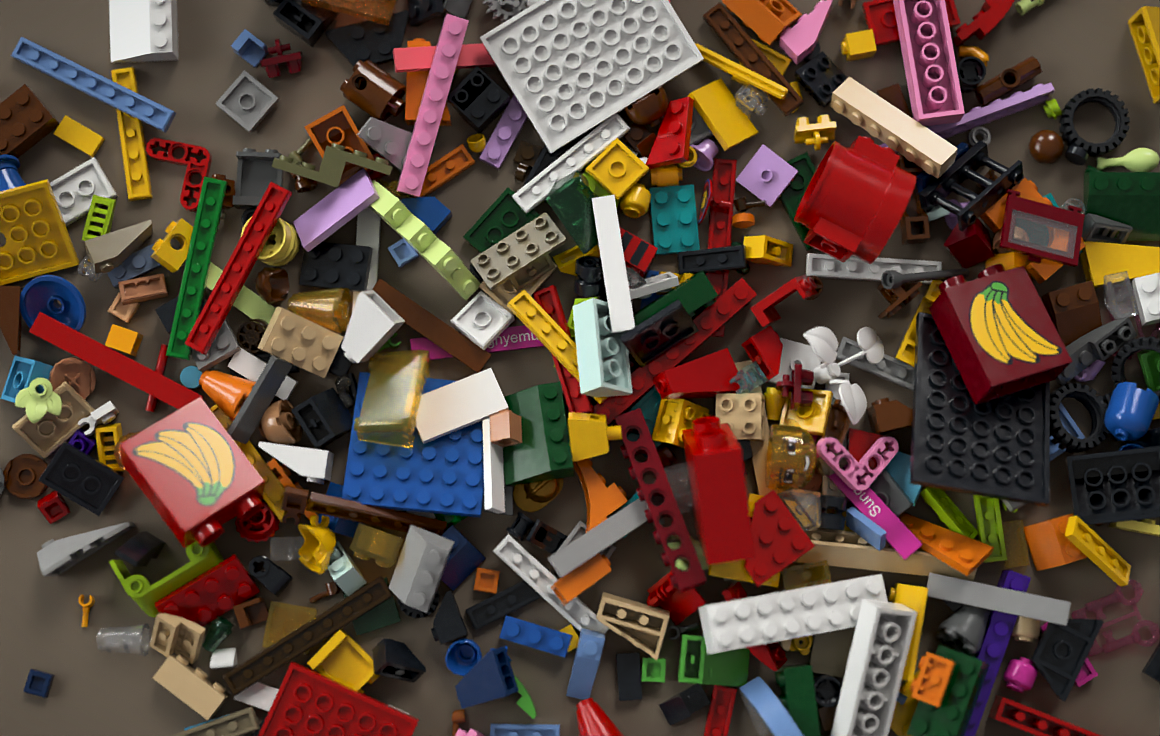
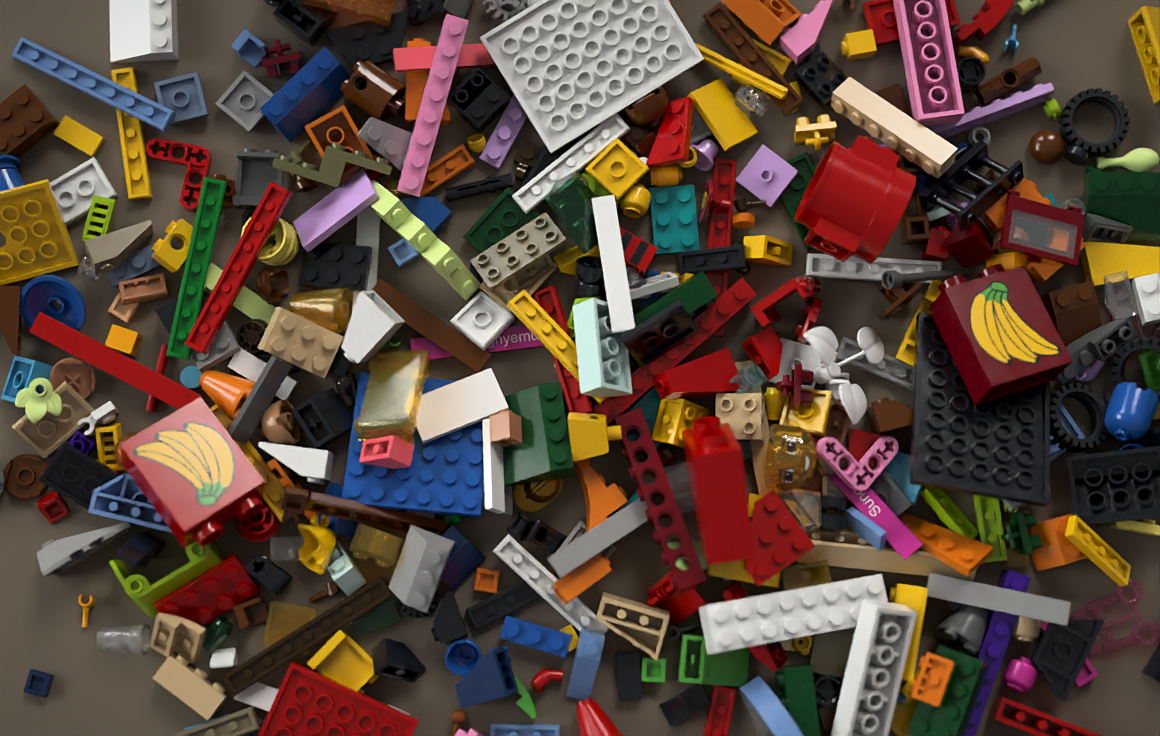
(126, 502): none -> medium blue wedge
(183, 96): none -> sand blue plate
(305, 95): none -> blue slope
(387, 452): none -> coral slope
(479, 187): none -> black pin
(544, 677): none -> red arm
(811, 311): none -> red wing
(934, 247): none -> red brick
(1012, 43): none -> dark azure hand
(1018, 533): none -> dark green hips

